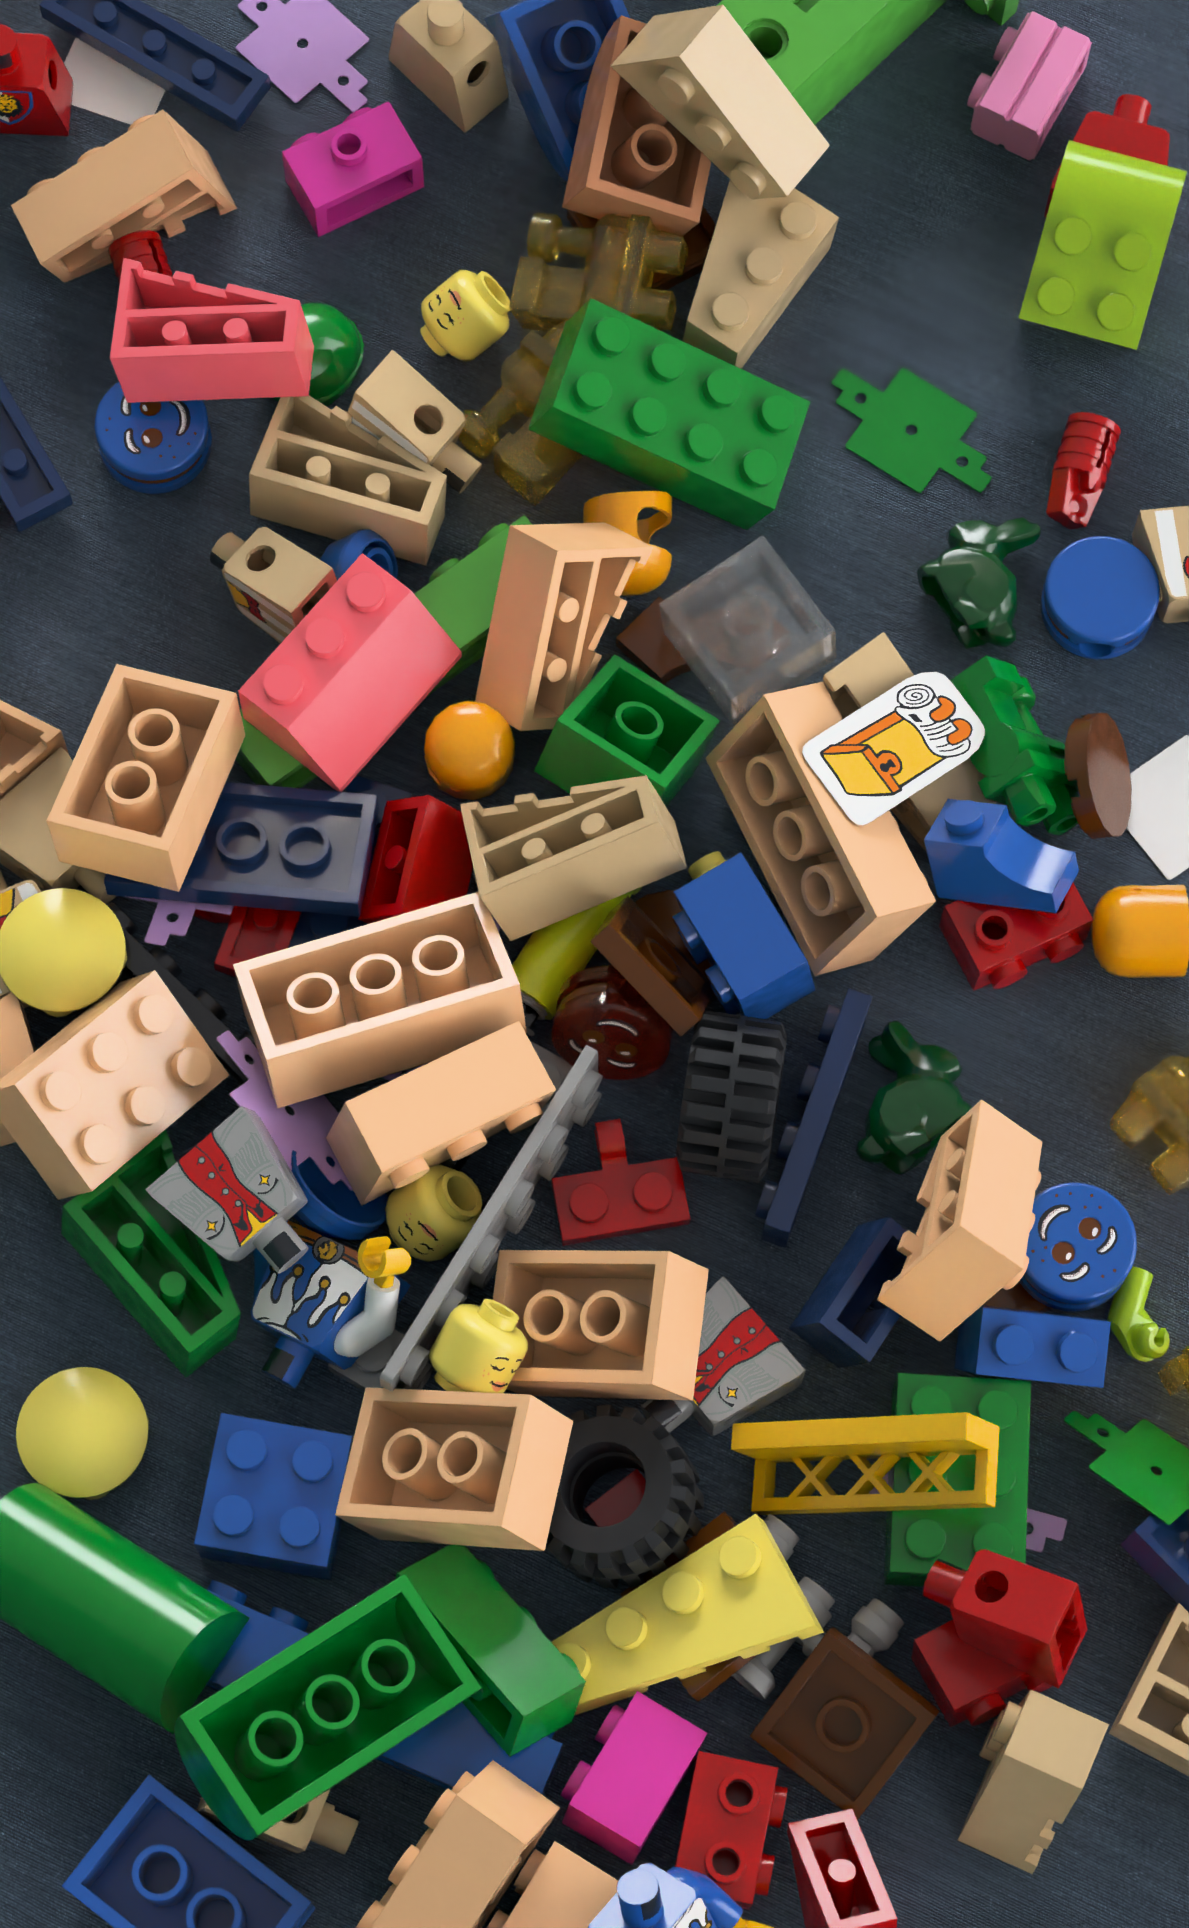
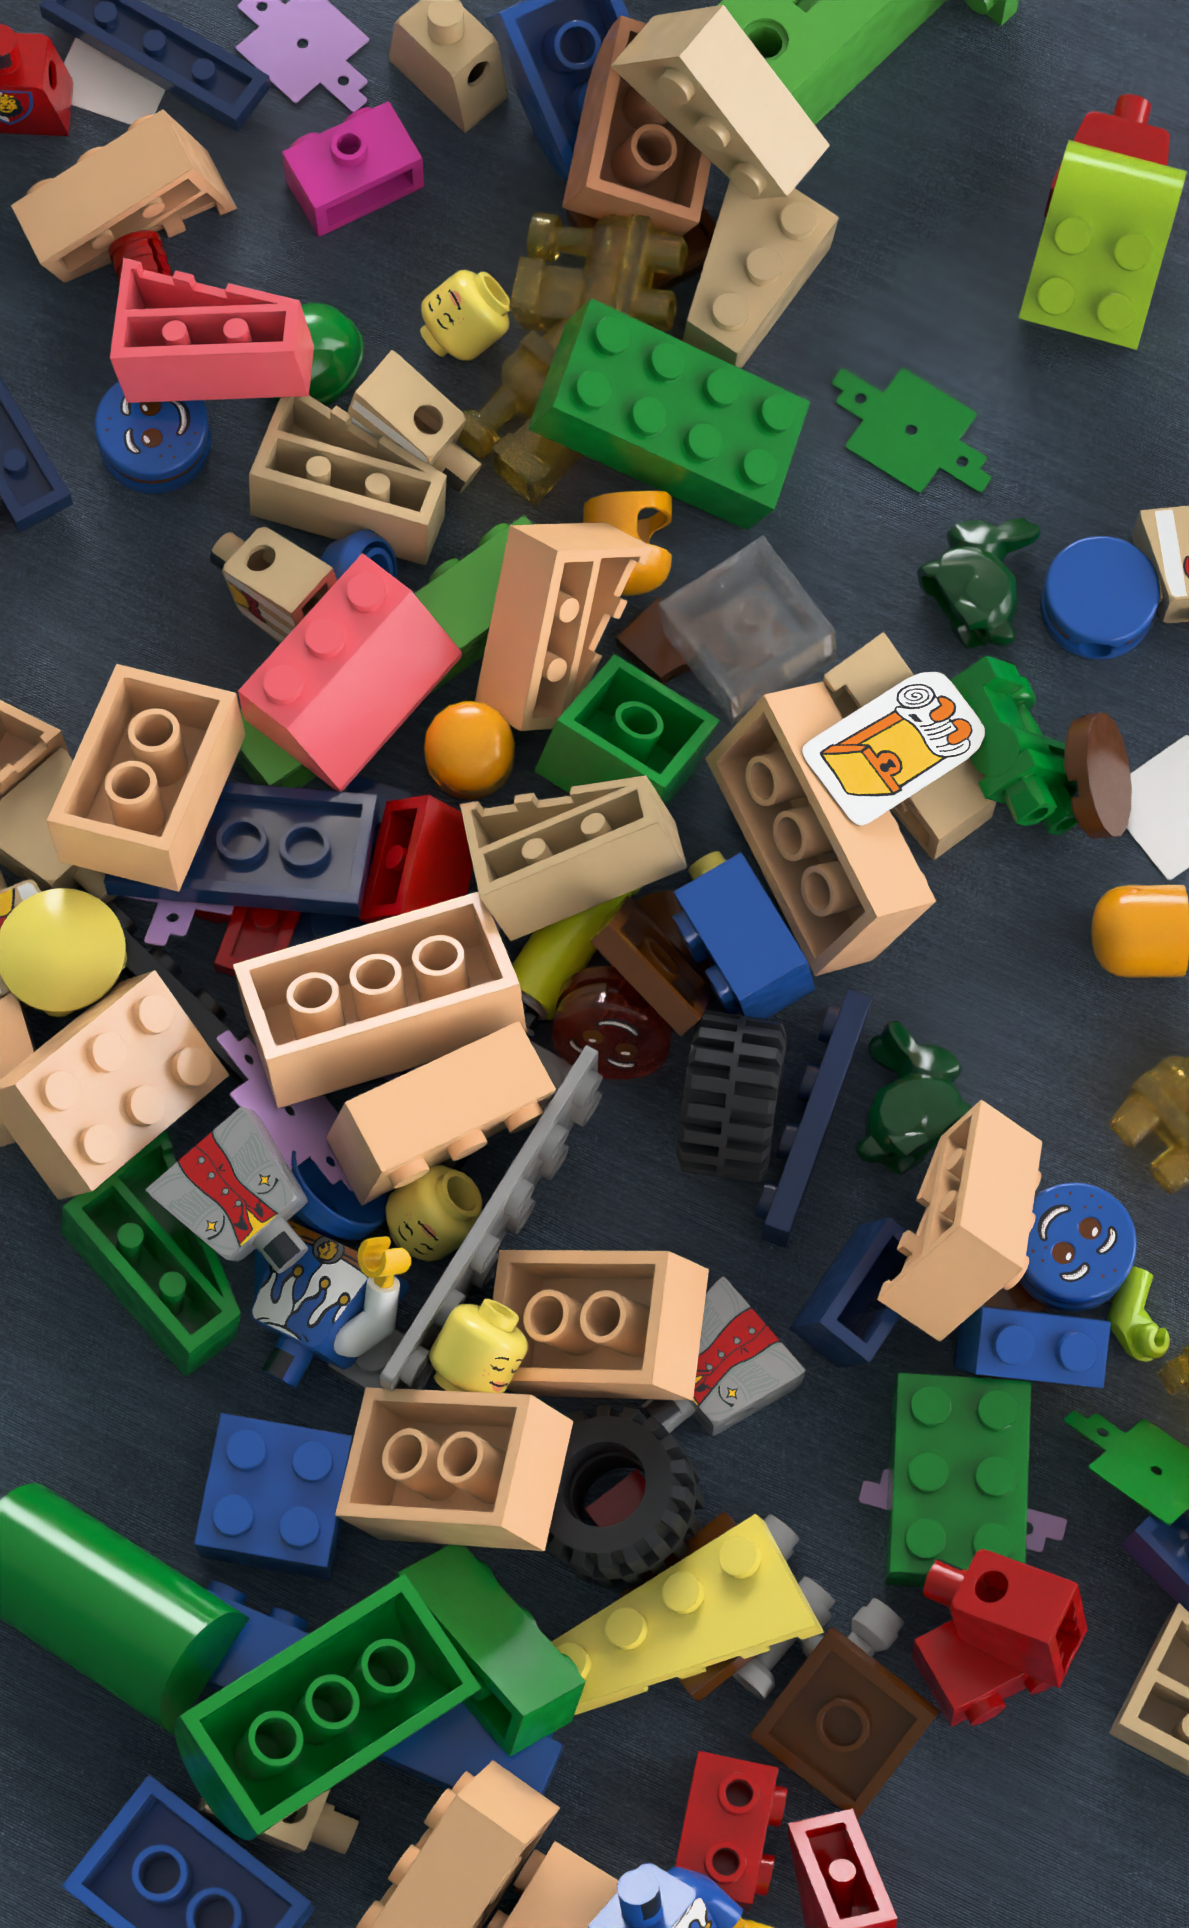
(82, 1432): light yellow dish -> none
(619, 1196): red plate -> none
(632, 1777): dark pink brick -> none
(870, 1438): yellow fence -> none
(991, 860): blue arch -> none
(1001, 941): red brick -> none
(1029, 85): bright pink brick -> none
(1033, 1778): tan wedge -> none
(1081, 468): red hinge -> none

